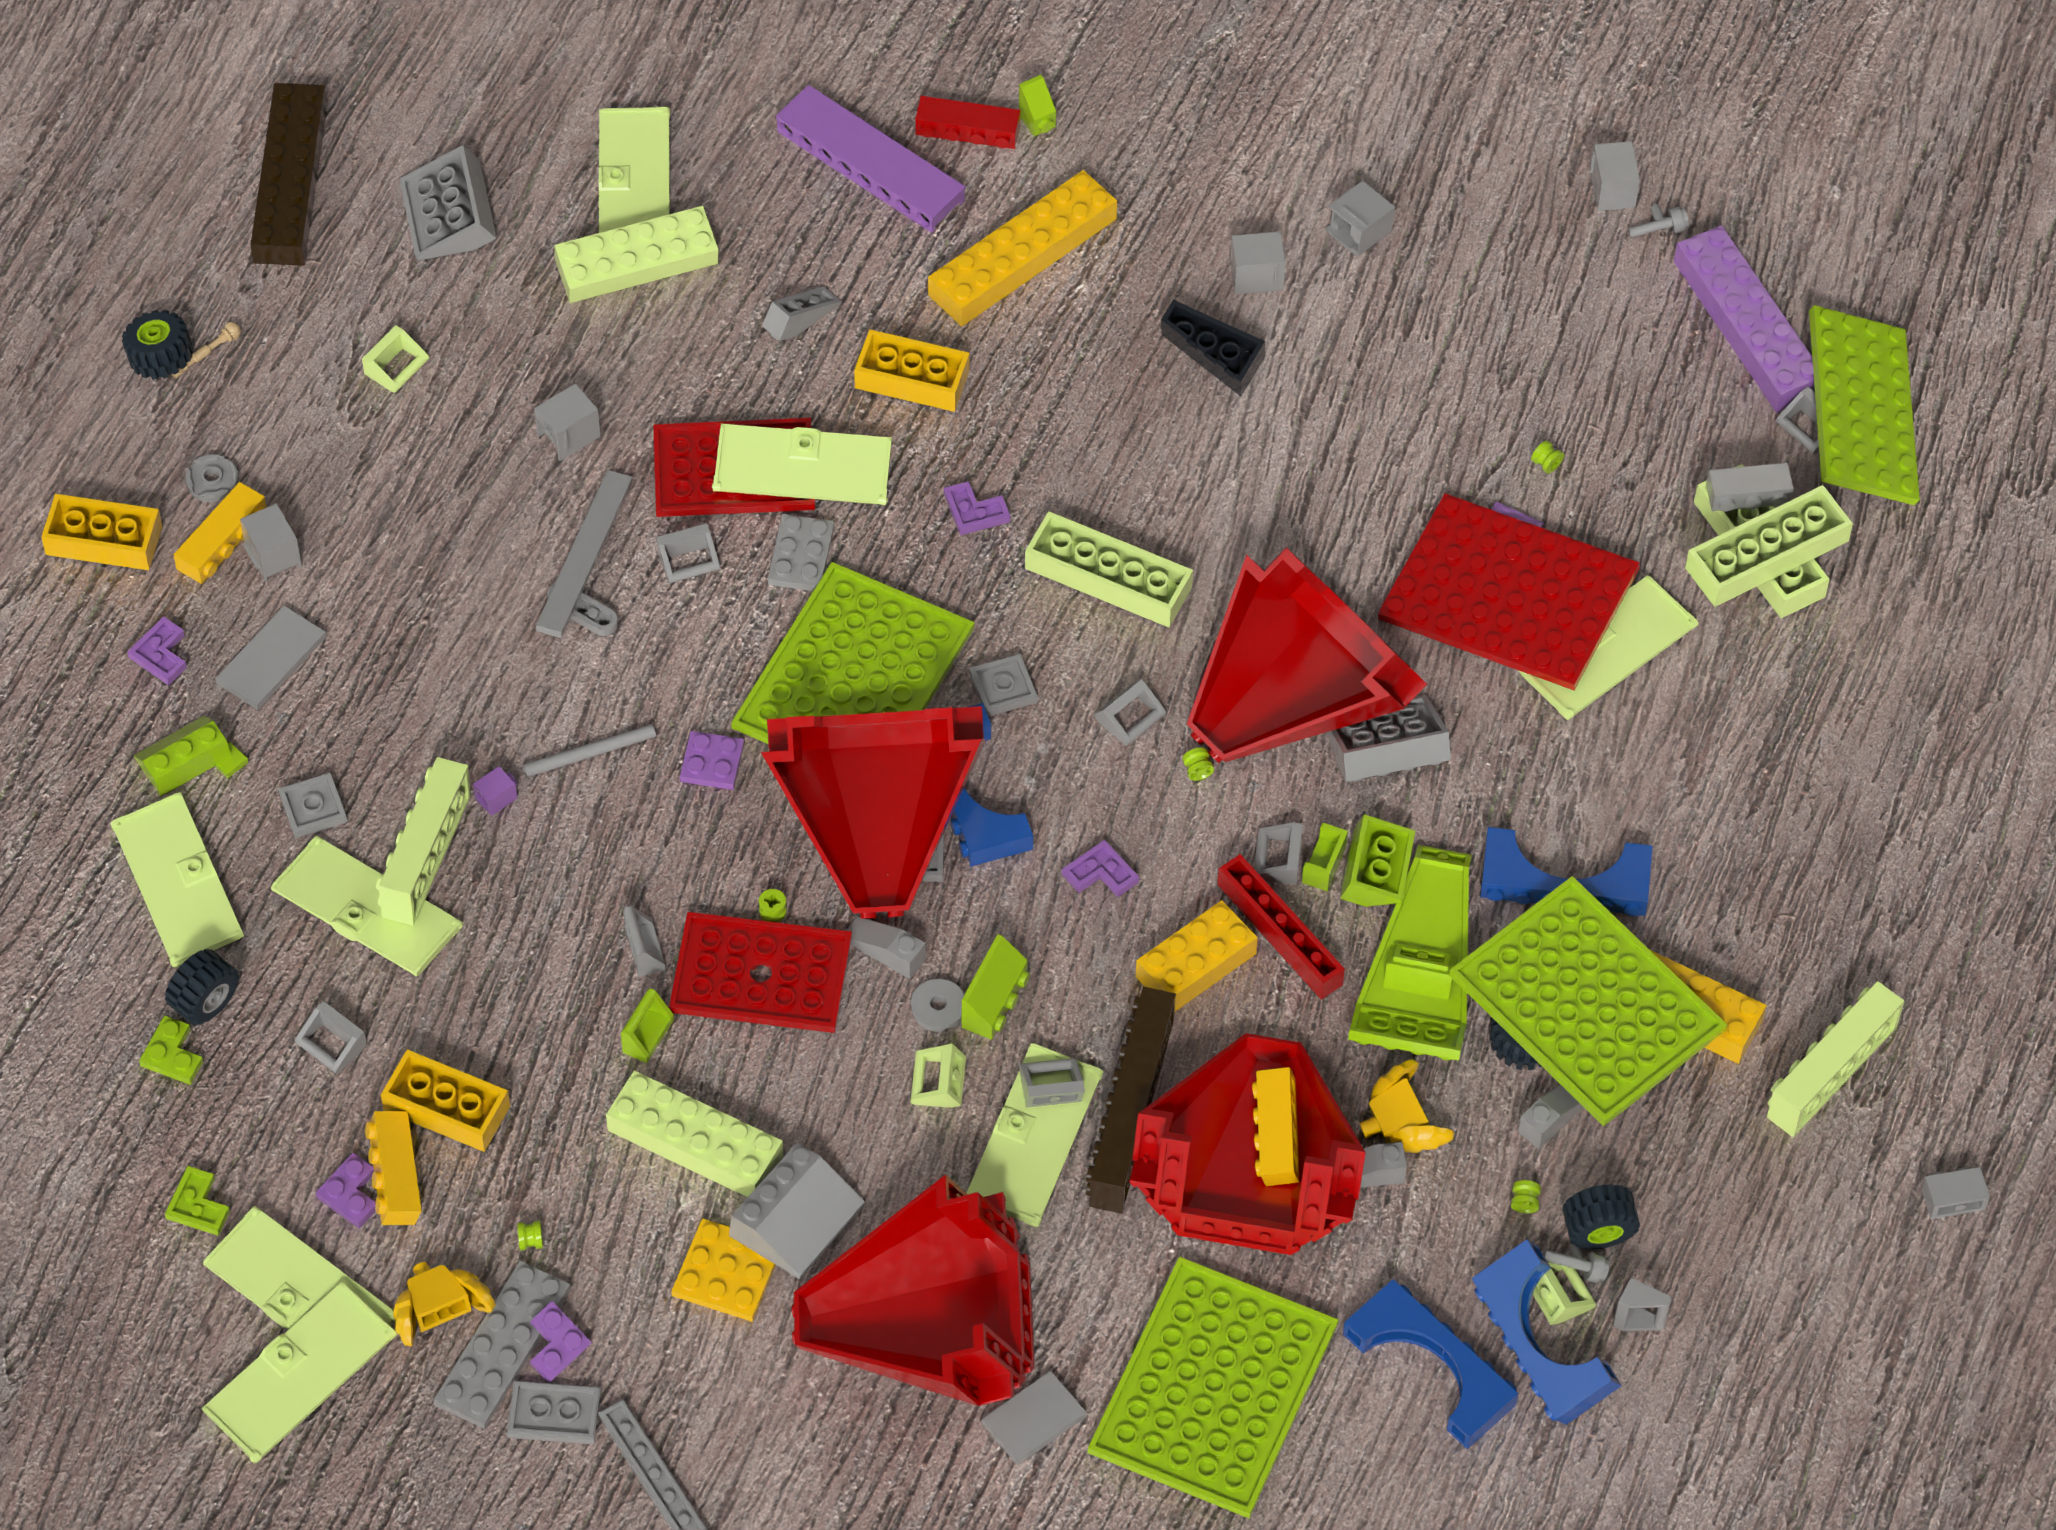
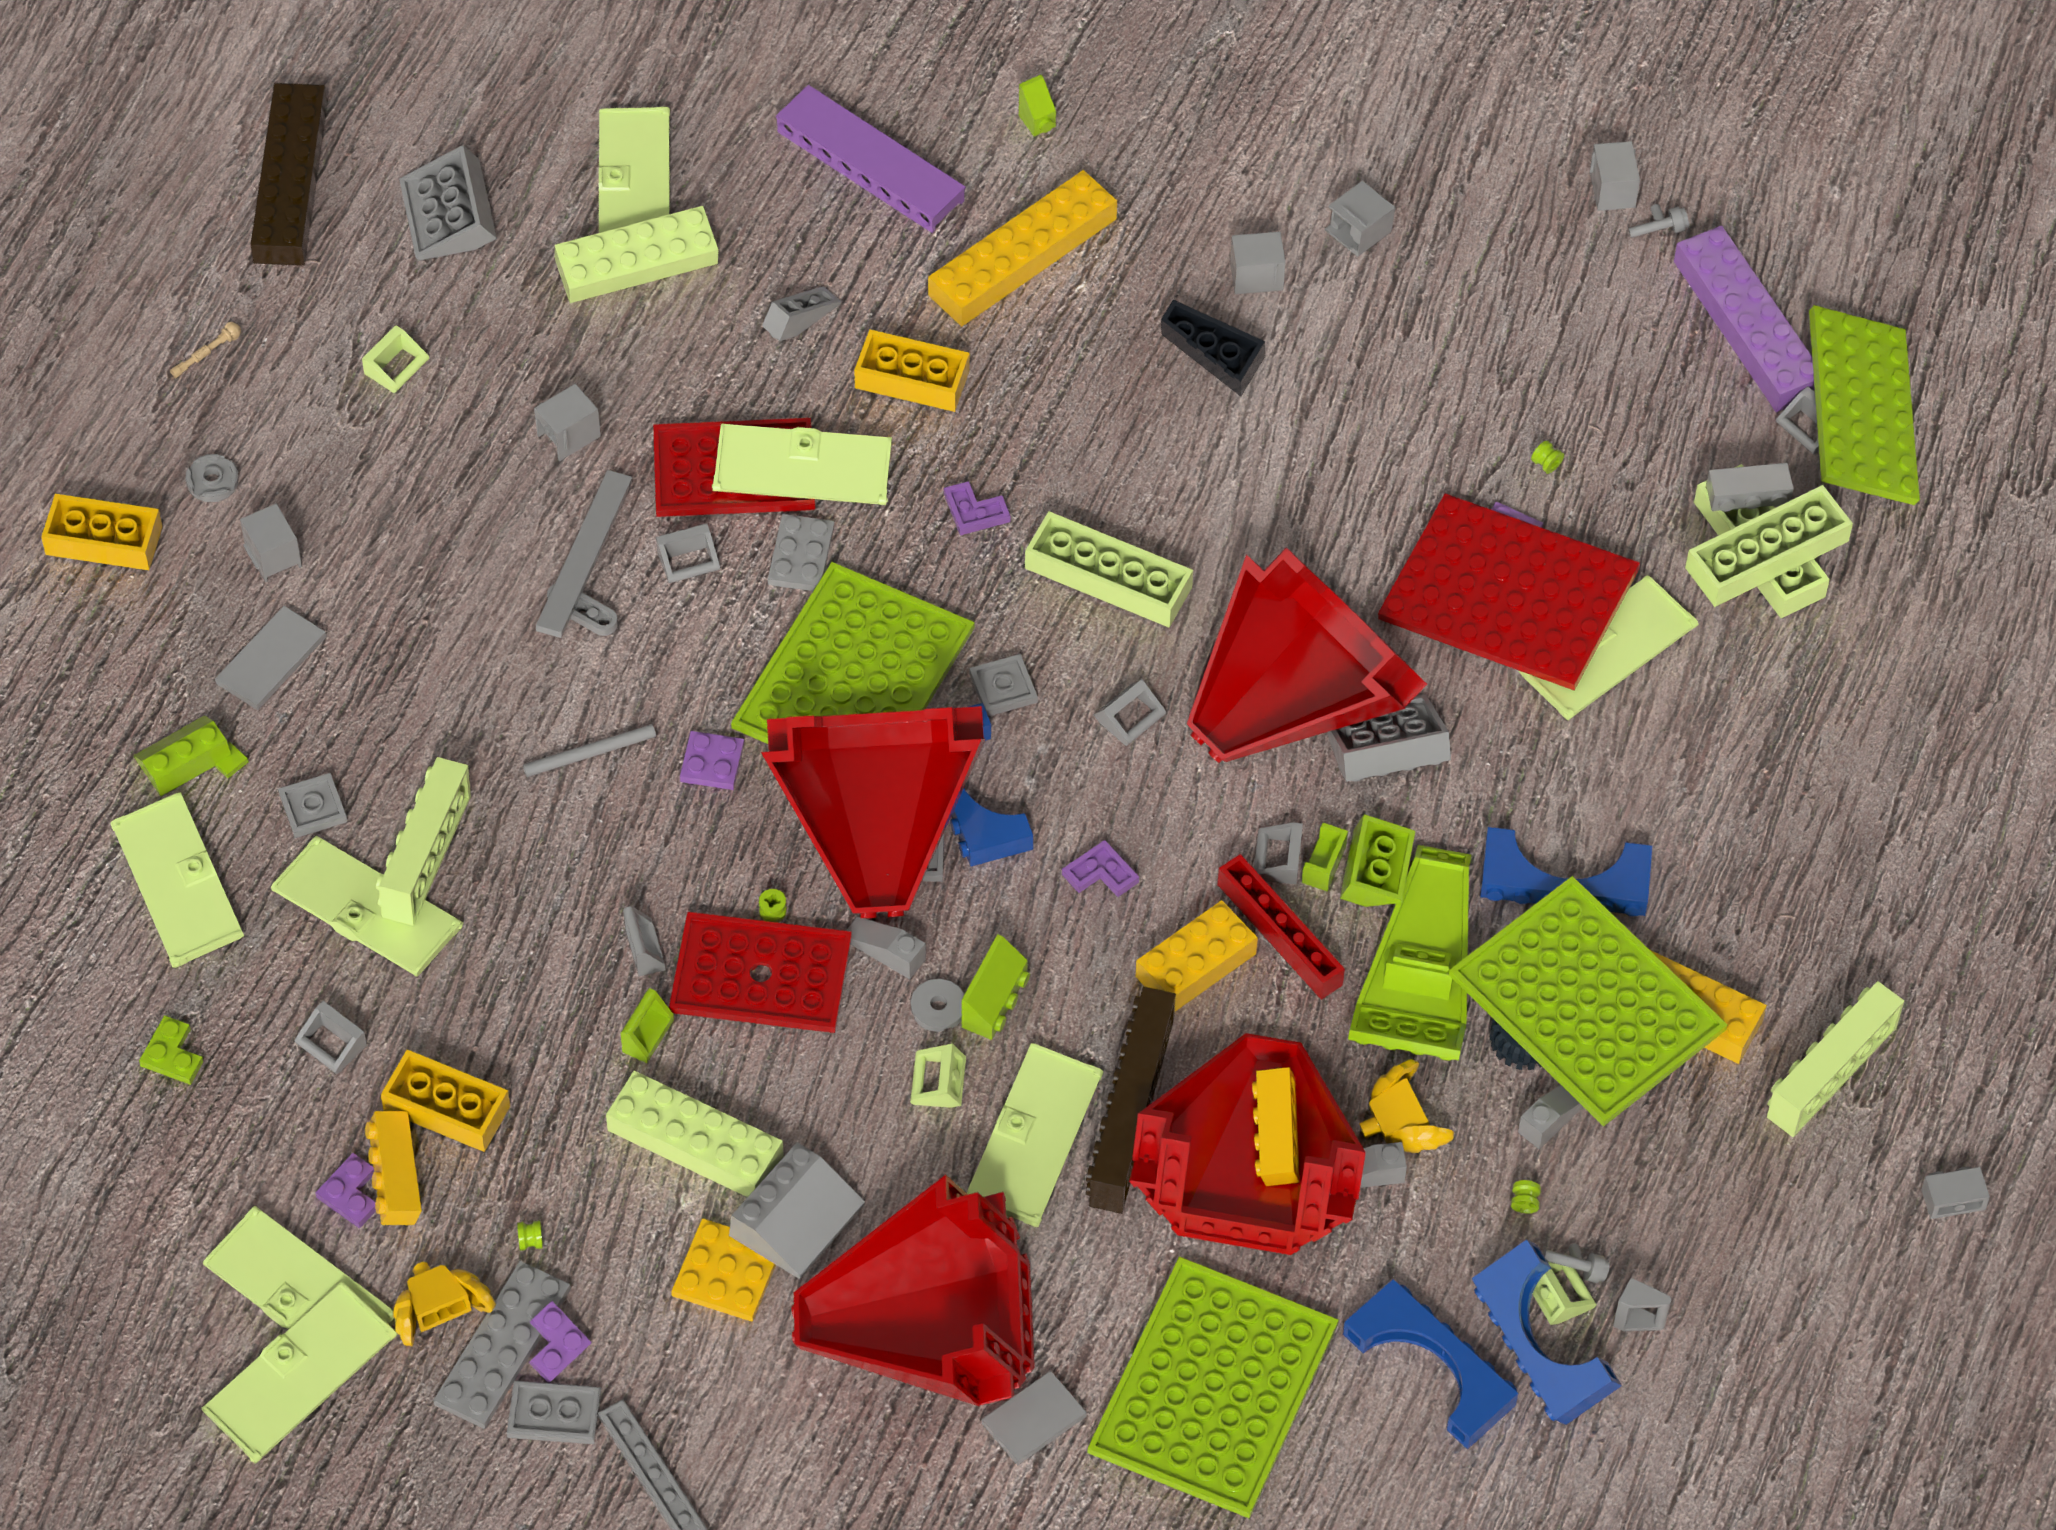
(154, 651): medium lavender plate -> none
(157, 344): black wheel -> none
(191, 1206): lime plate -> none
(202, 987): black wheel -> none
(217, 534): yellow brick -> none
(495, 790): medium lavender brick -> none
(967, 122): red brick -> none
(1051, 1093): light grey tile -> none
(1198, 764): lime wheel -> none
(1601, 1216): black wheel -> none

